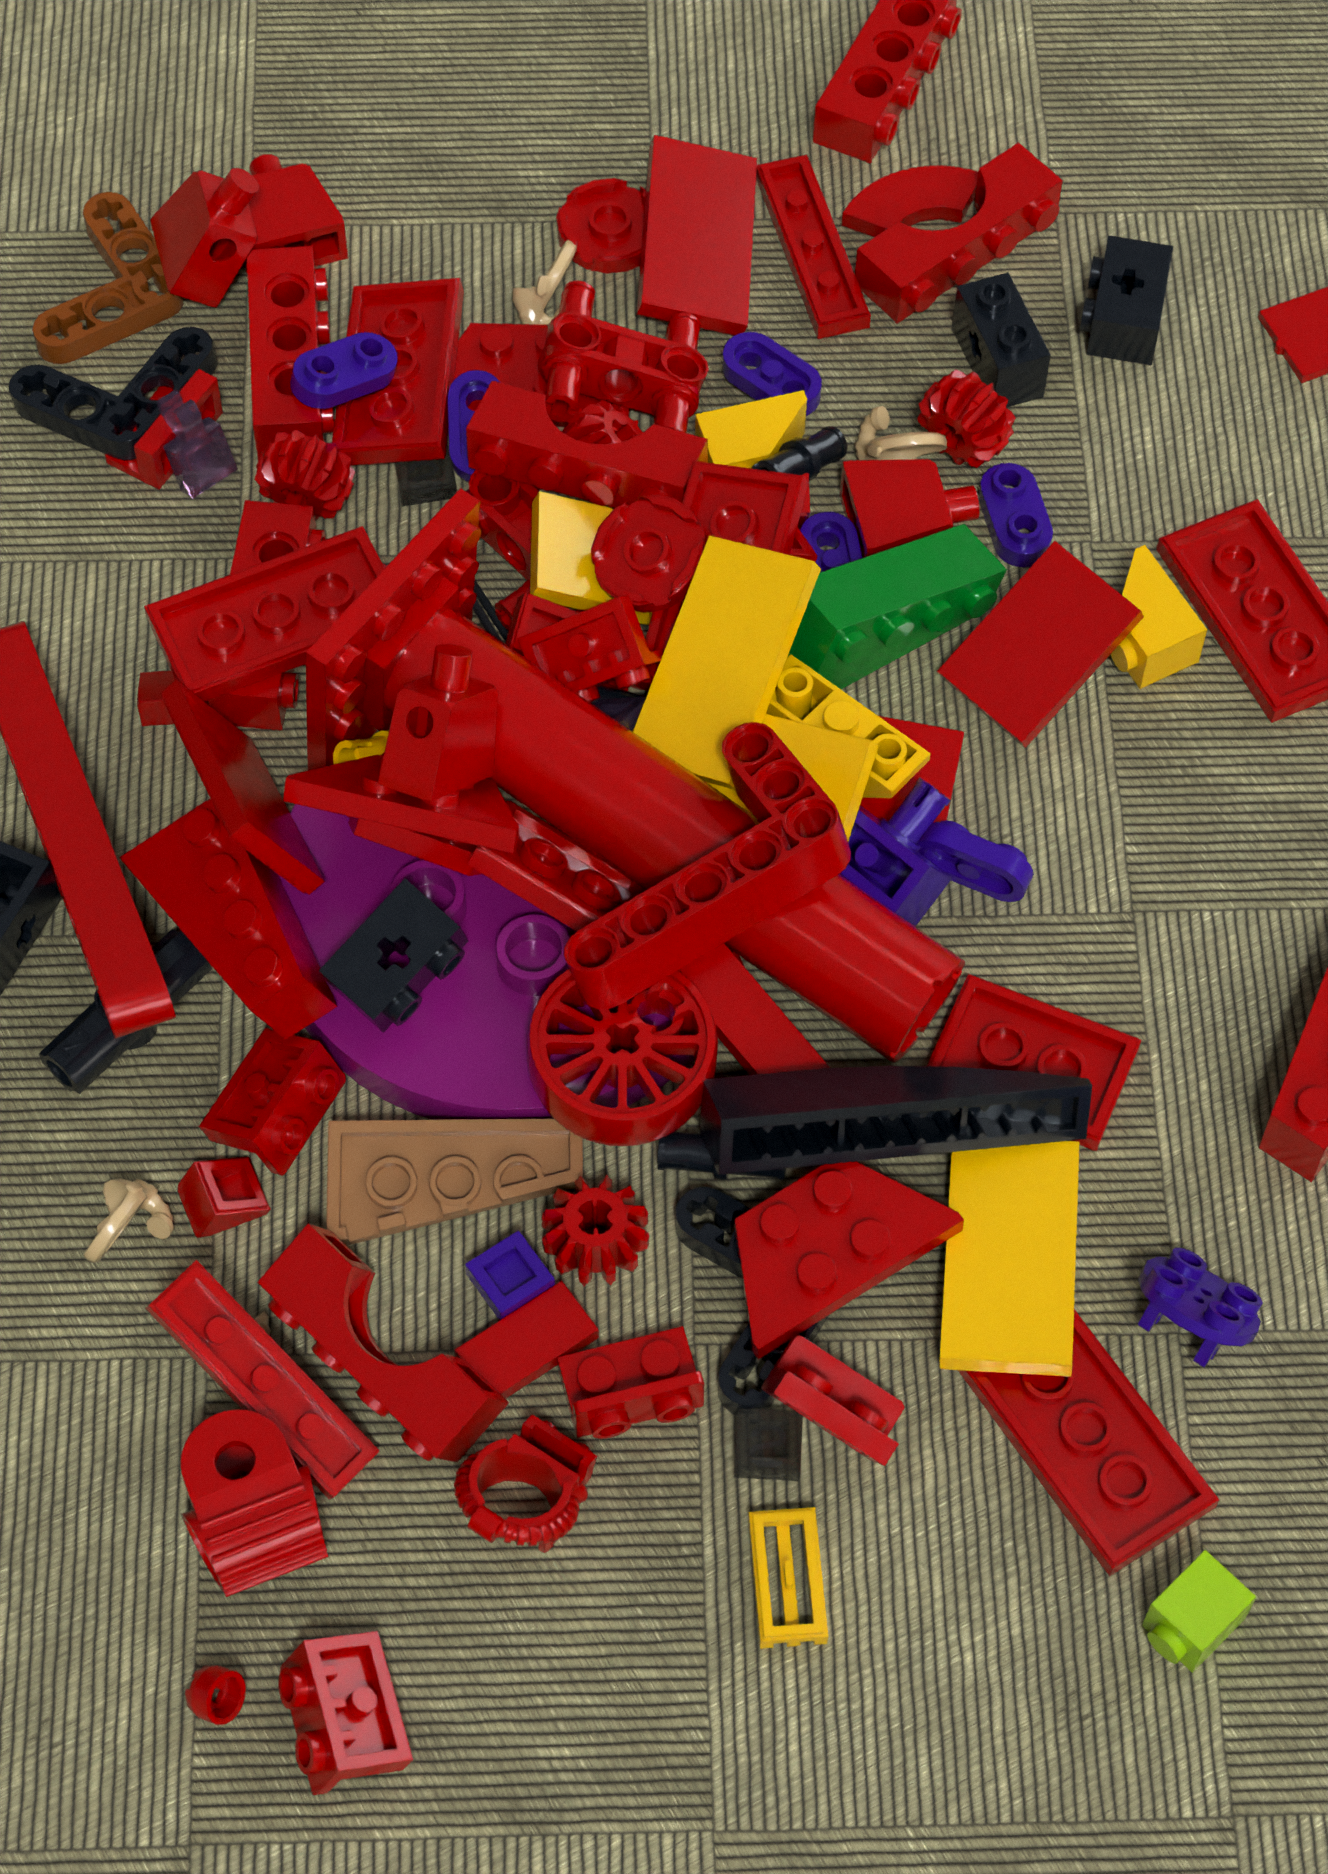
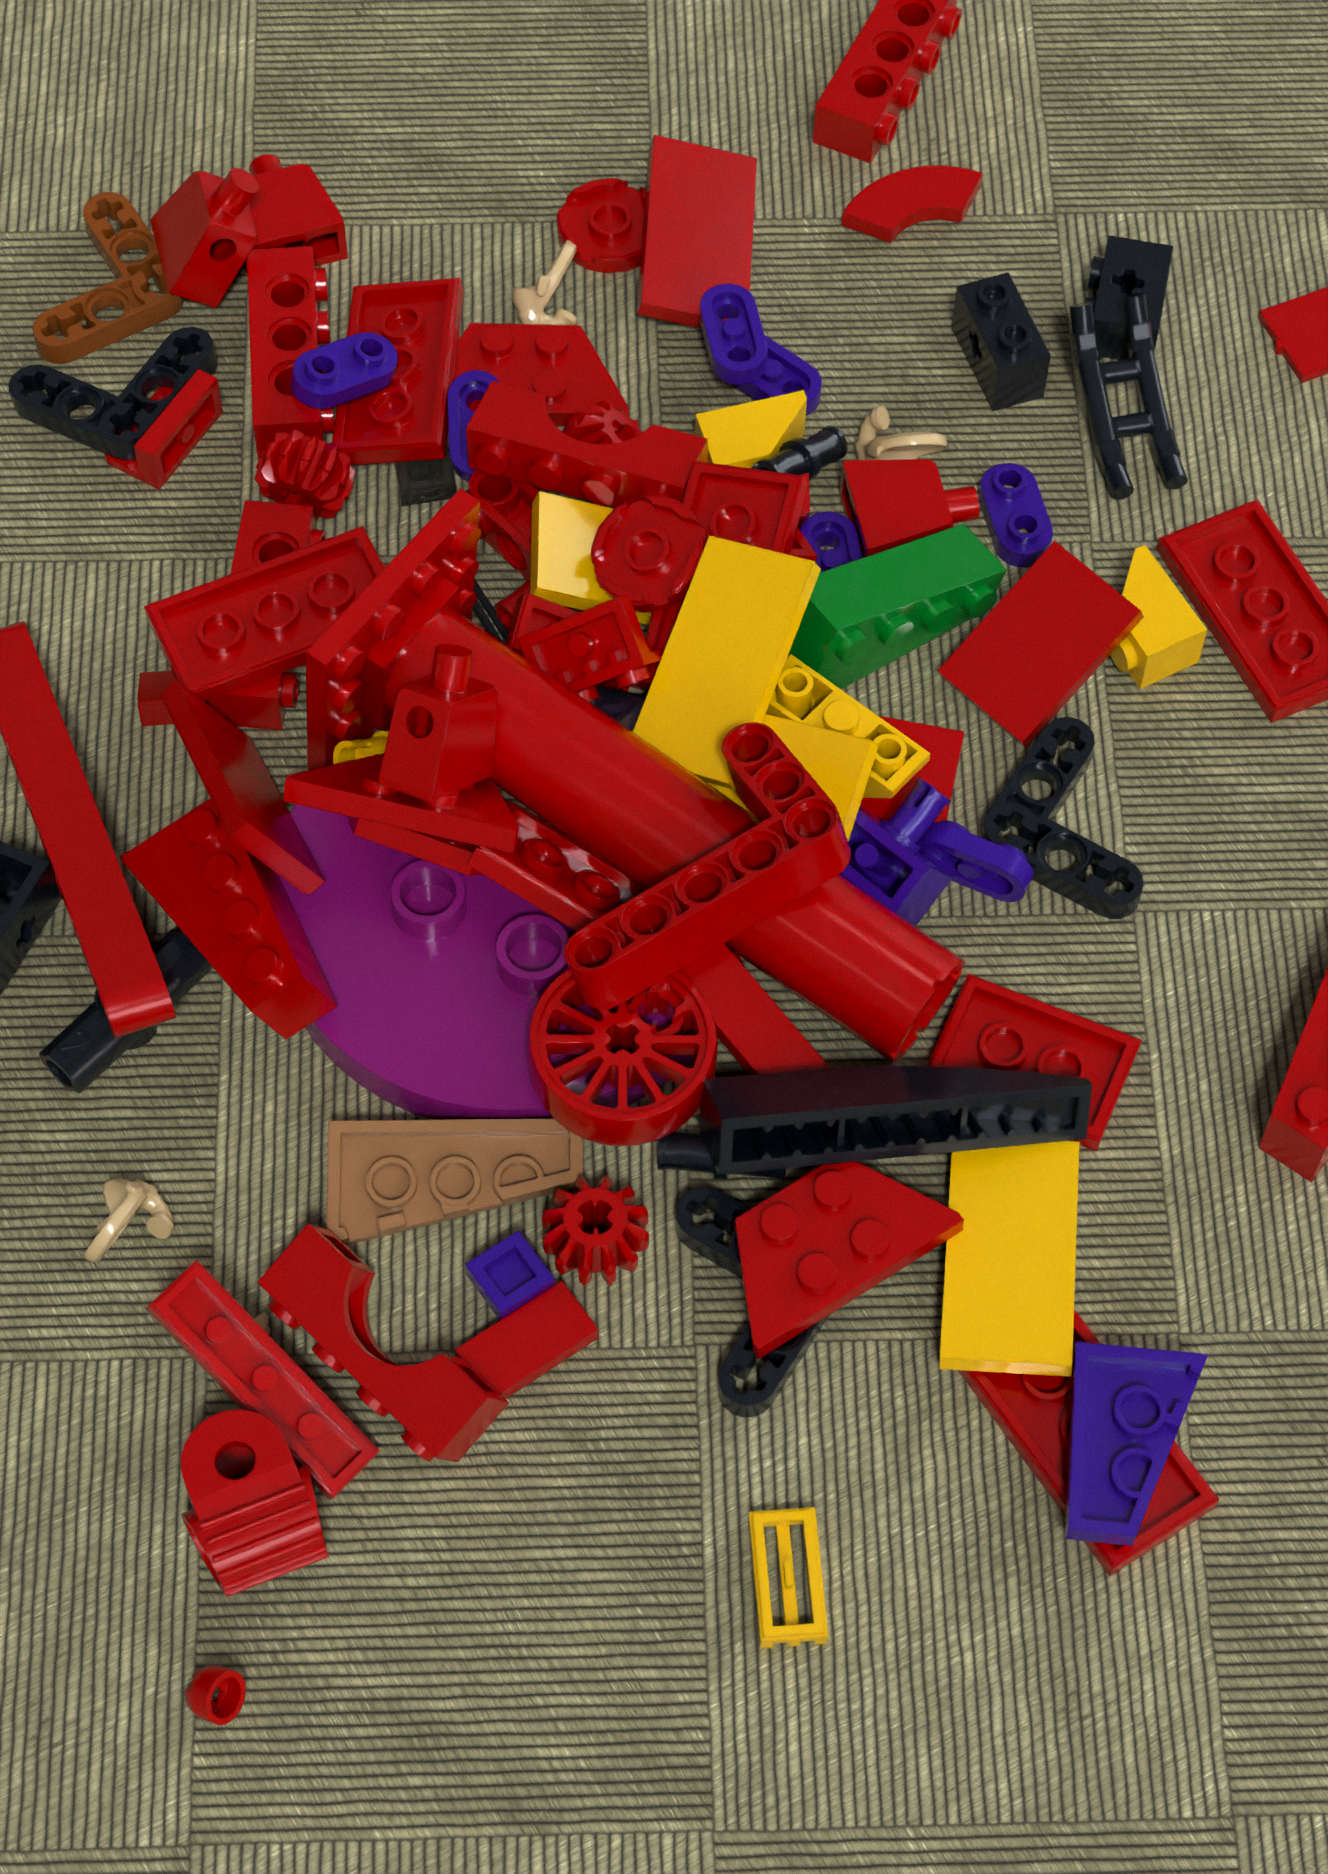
(200, 449): clear purple plate -> none
(221, 1195): red slope -> none
(275, 1099): red bracket -> none
(343, 1710): red bracket -> none
(404, 925): black brick -> none
(538, 1458): red piece -> none
(620, 363): red piece -> none
(631, 1383): red bracket -> none
(736, 338): none -> dark purple plate
(768, 1444): clear smoke tile -> none
(812, 247): red tile -> none
(835, 1399): red bracket -> none
(913, 266): red arch -> none
(968, 416): red gear -> none
(1036, 818): none -> black beam
(1121, 1433): none -> dark purple wing
(1139, 367): none -> black piece
(1197, 1612): lime brick -> none
(1198, 1302): dark purple plate -> none

